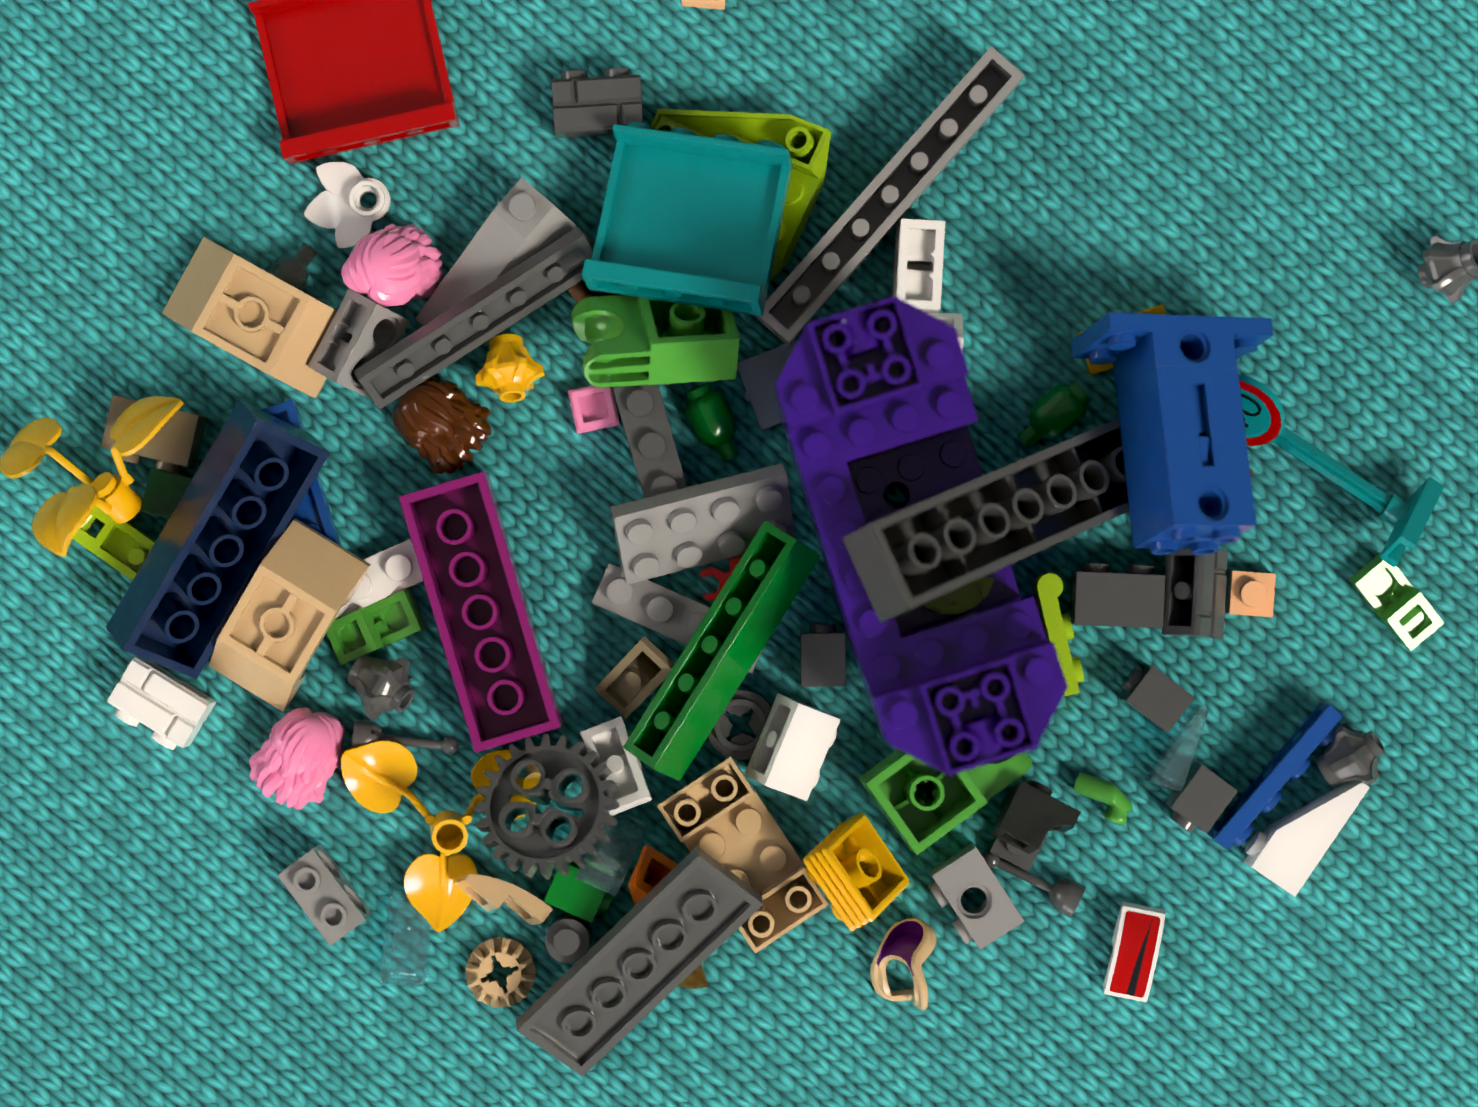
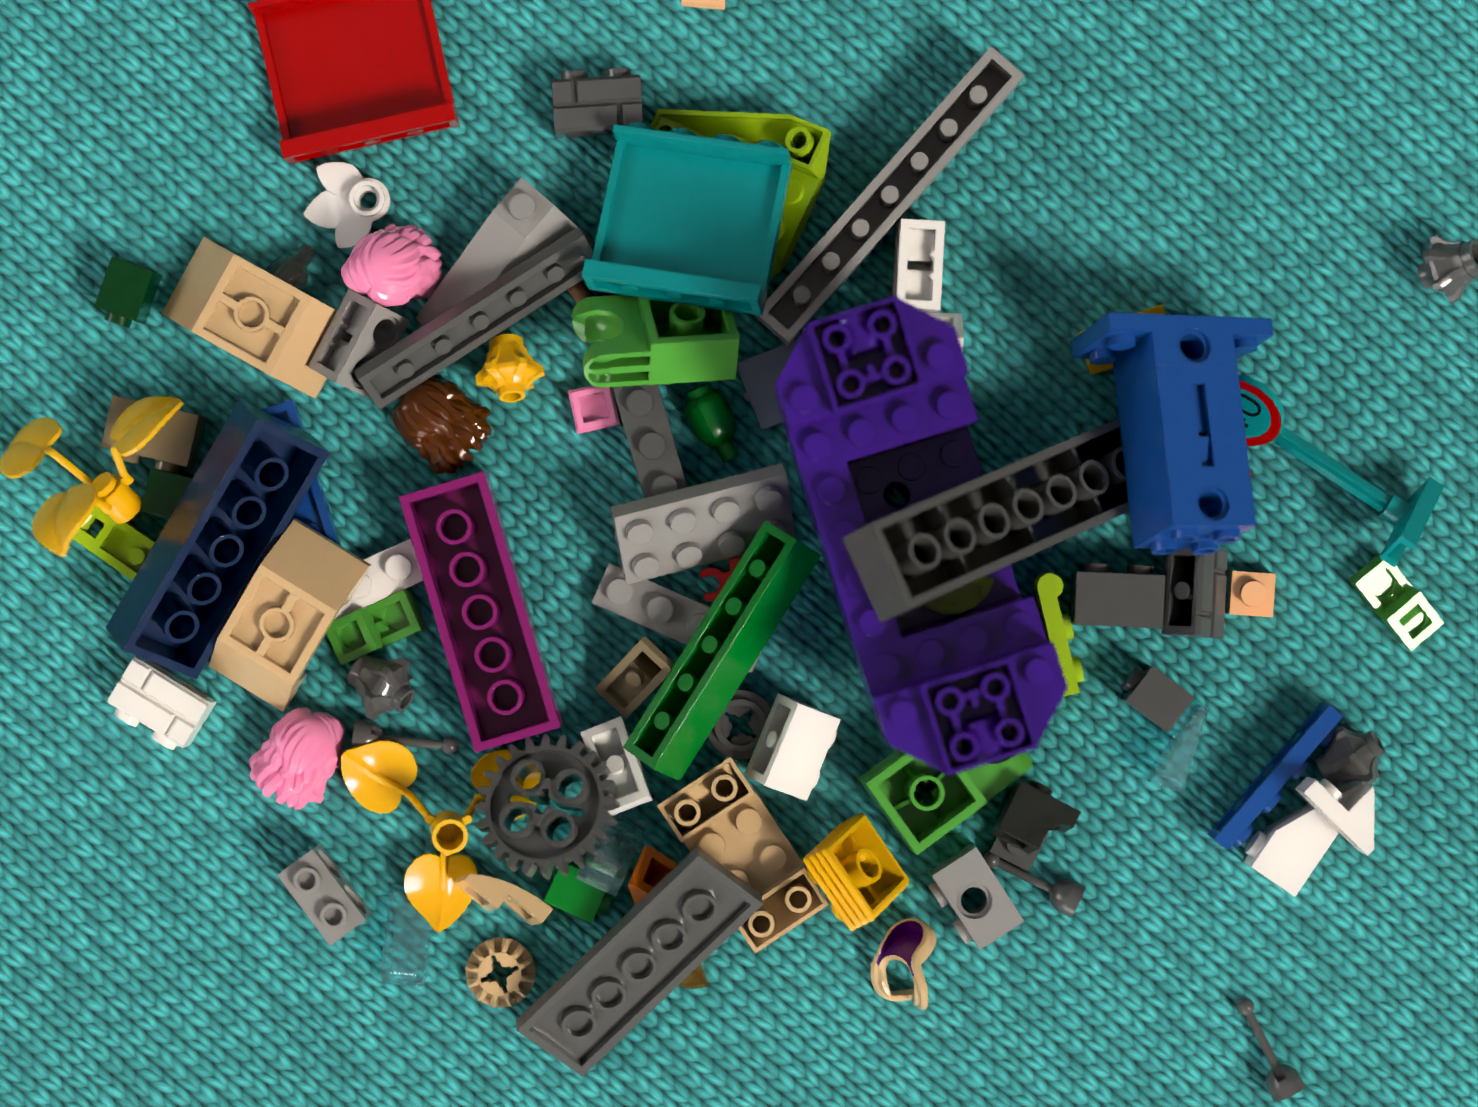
(127, 292): none -> dark green brick
(568, 938): dark grey brick -> none
(822, 656): dark grey brick -> none
(1055, 413): green plant -> none
(1107, 793): bright green arm -> none
(1134, 951): slope -> none
(1200, 800): dark grey brick -> none
(1282, 1079): none -> dark grey hinge
(1351, 819): none -> white slope

